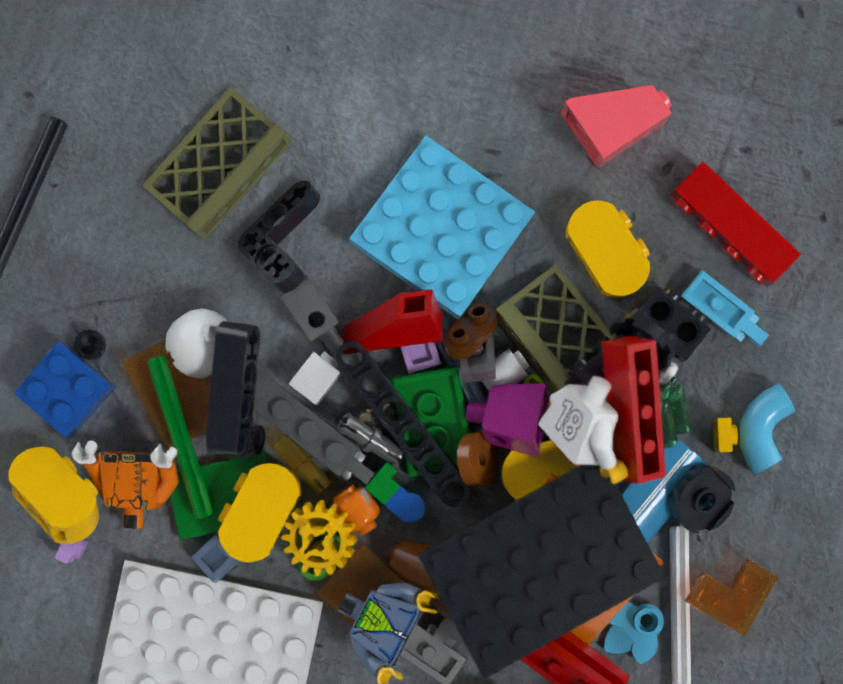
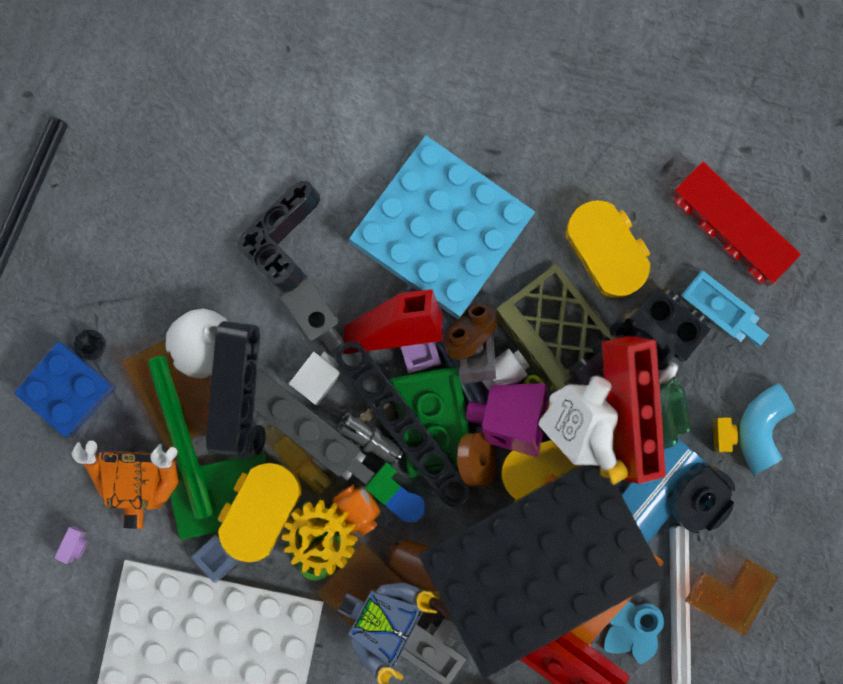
(54, 494): yellow brick -> none
(237, 182): olive fence -> none
(615, 119): coral slope -> none

